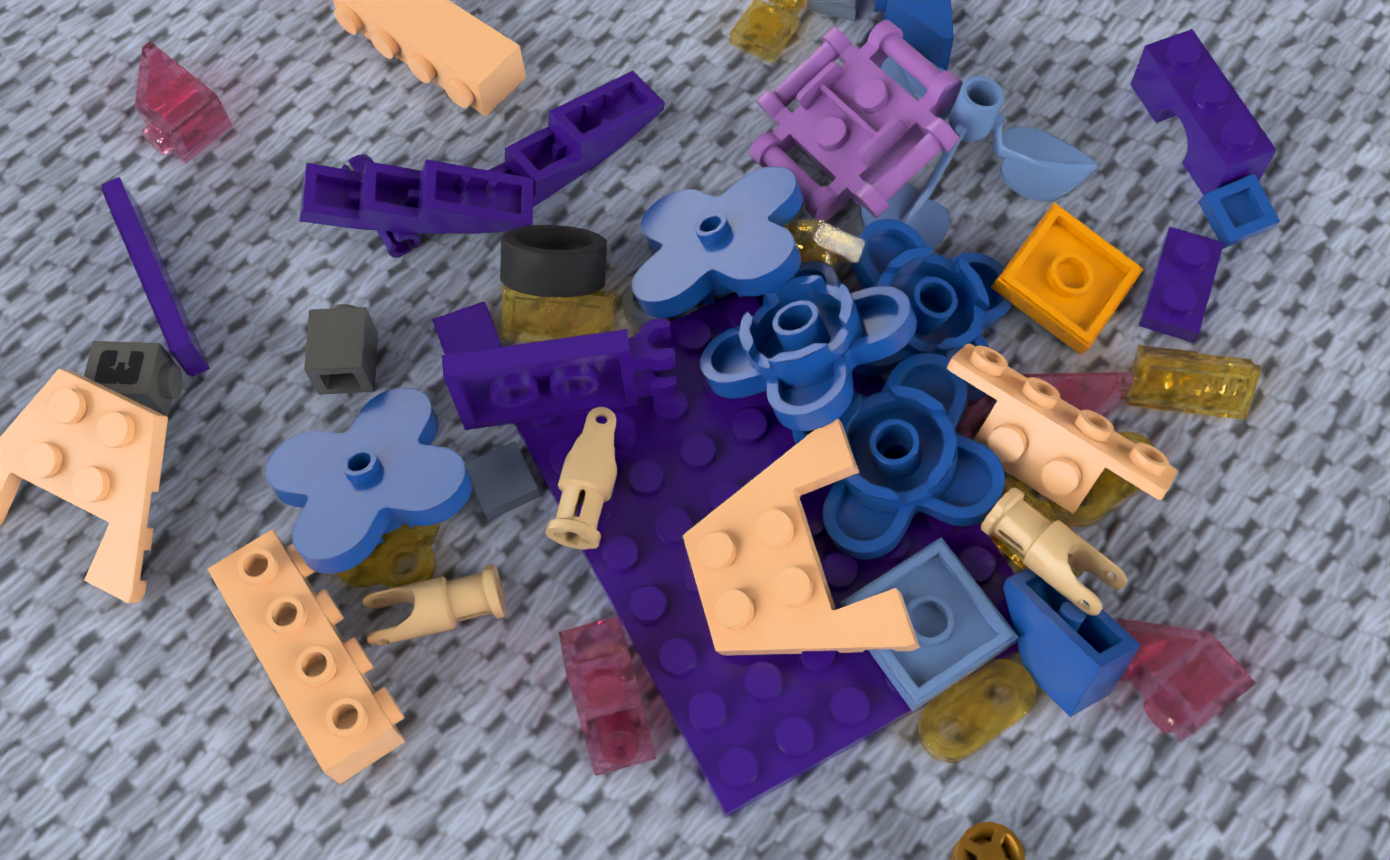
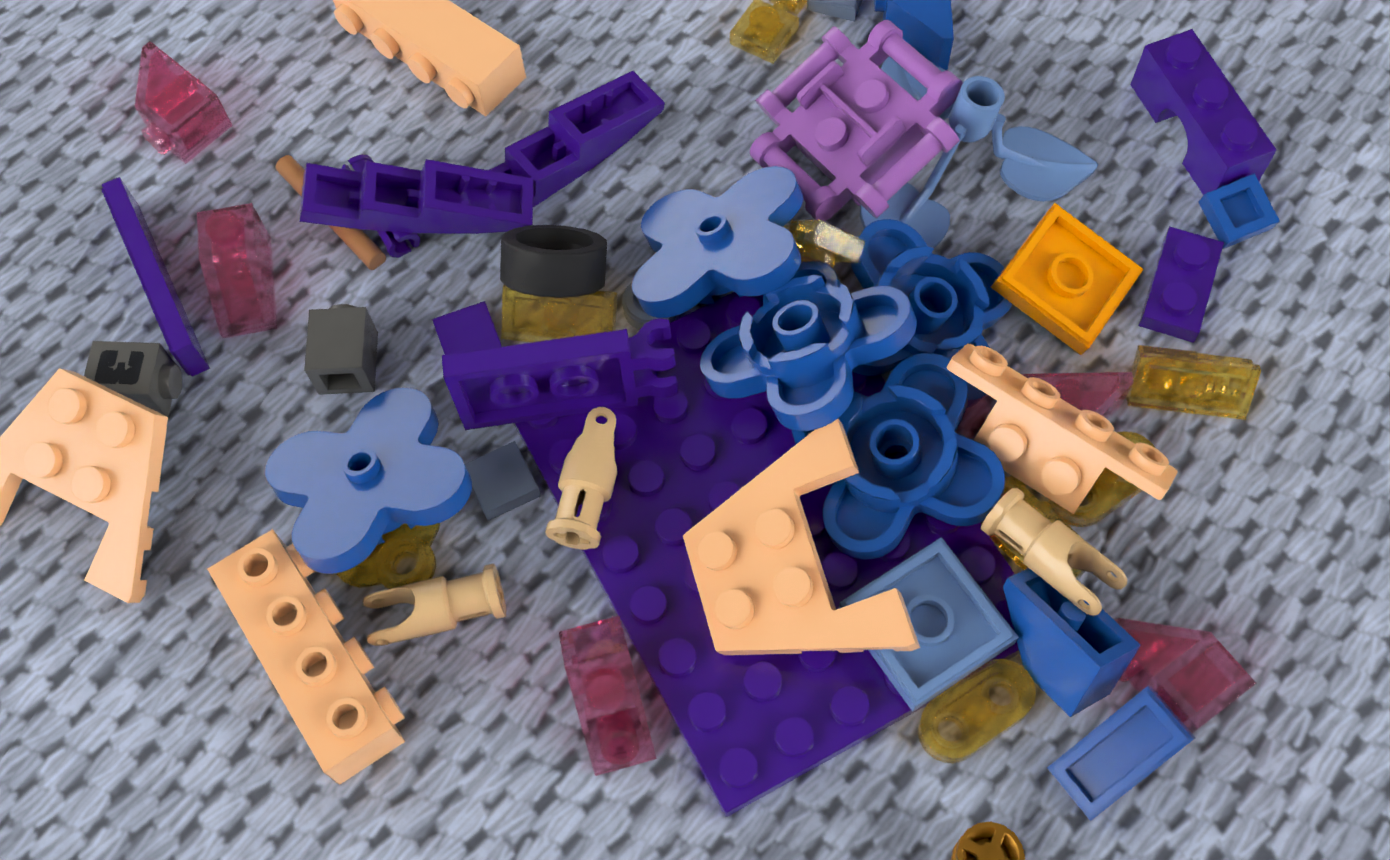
(237, 269): none -> clear pink slope
(355, 239): none -> medium nougat bar
(1120, 752): none -> blue tile

